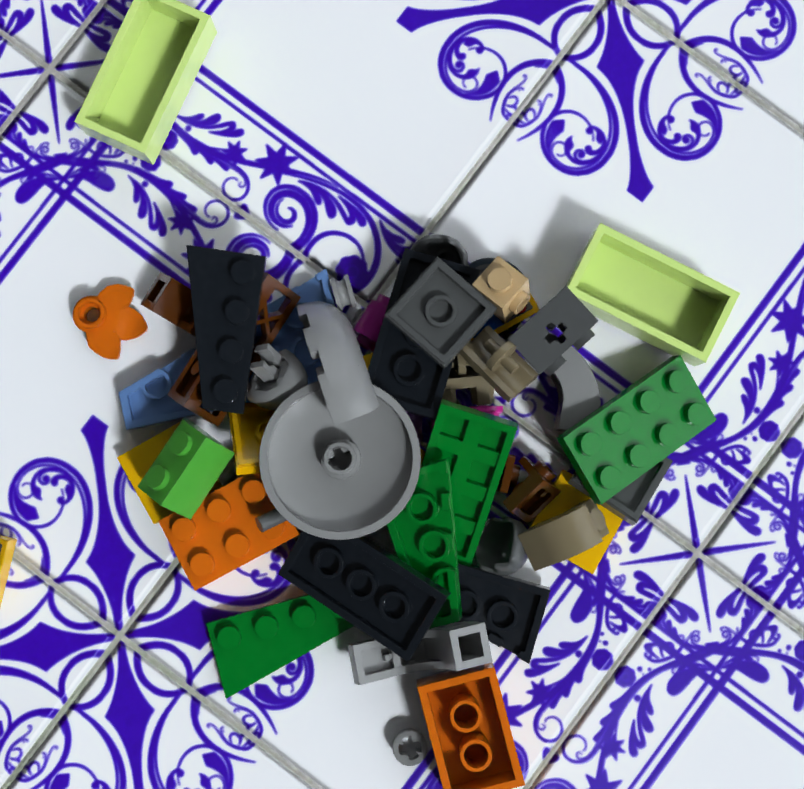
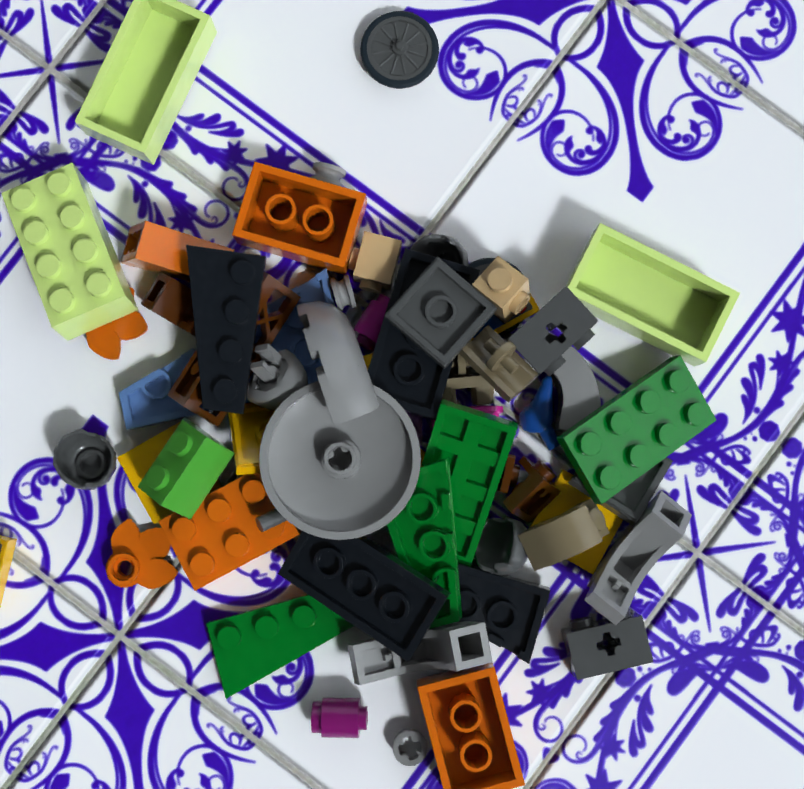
(69, 252): none -> yellowish green piece
(84, 460): none -> dark grey hair
(144, 552): none -> orange plate
(161, 249): none -> orange slope
(300, 218): none -> orange brick
(328, 173): none -> light grey bush
(339, 717): none -> magenta brick
(375, 262): none -> tan brick
(399, 49): none -> dark grey wheel
(540, 414): none -> blue animal
(627, 649): none -> dark grey brick
(634, 555): none -> light grey arch

